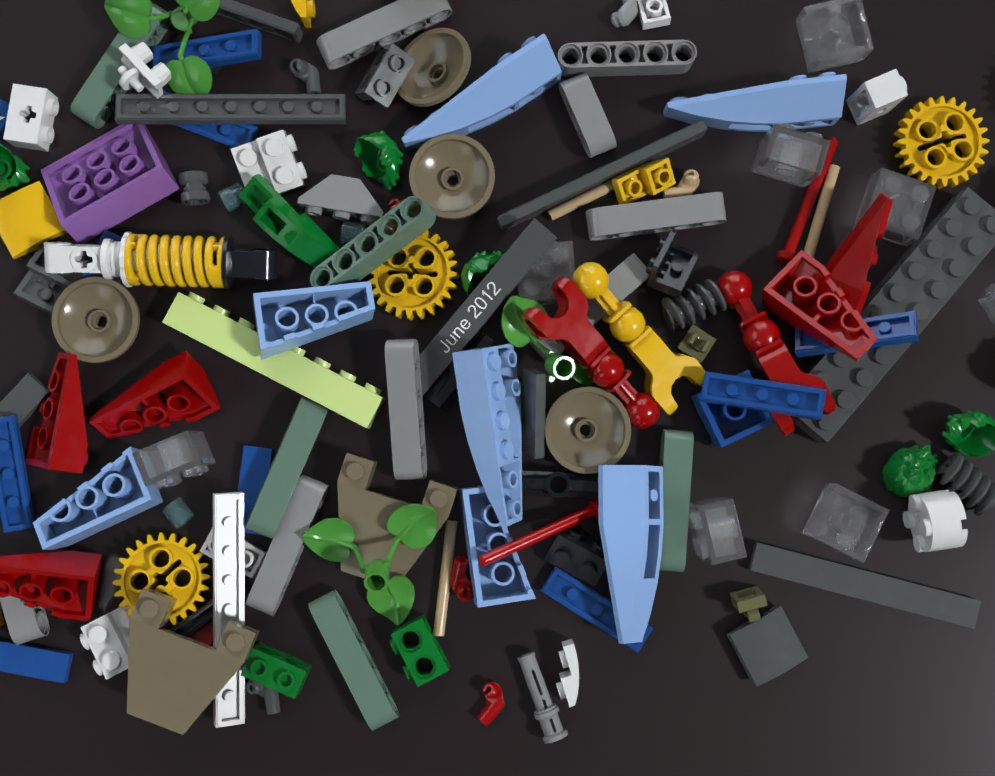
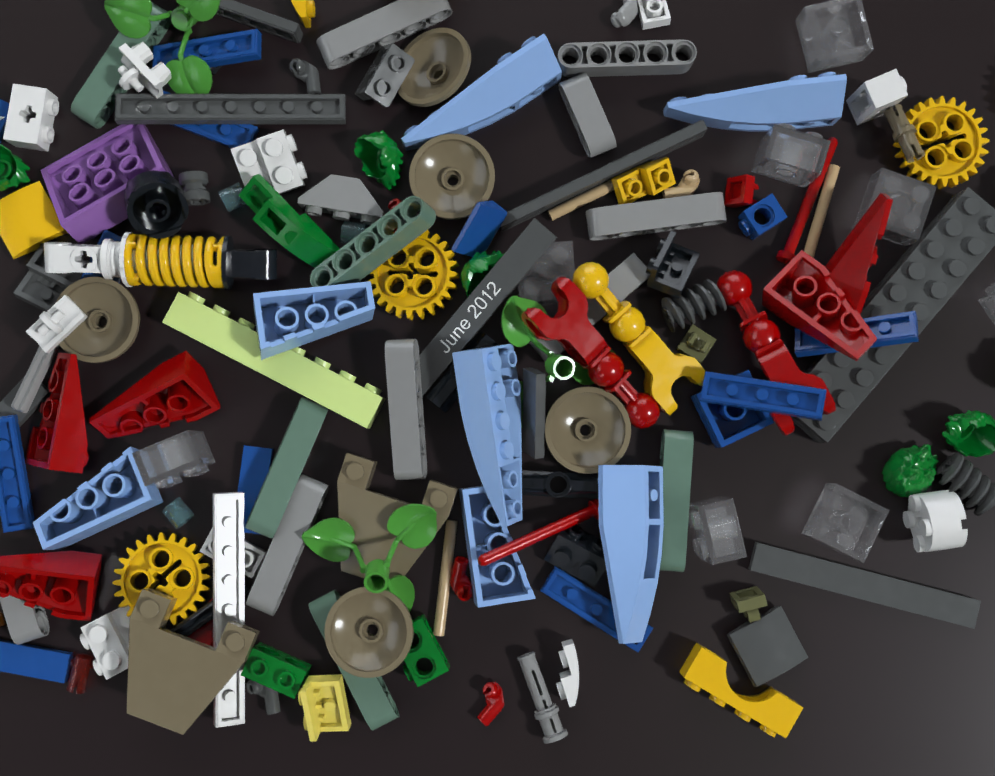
(33, 380): none -> light grey axle
(56, 324): none -> white hips
(80, 671): none -> clear red pin
(150, 188): none -> black brick
(324, 705): none -> light yellow bracket
(349, 636): none -> dark tan dish
(479, 228): none -> blue slope
(740, 191): none -> red tile
(769, 209): none -> blue brick
(770, 708): none -> yellow arch
(904, 133): none -> dark tan pin

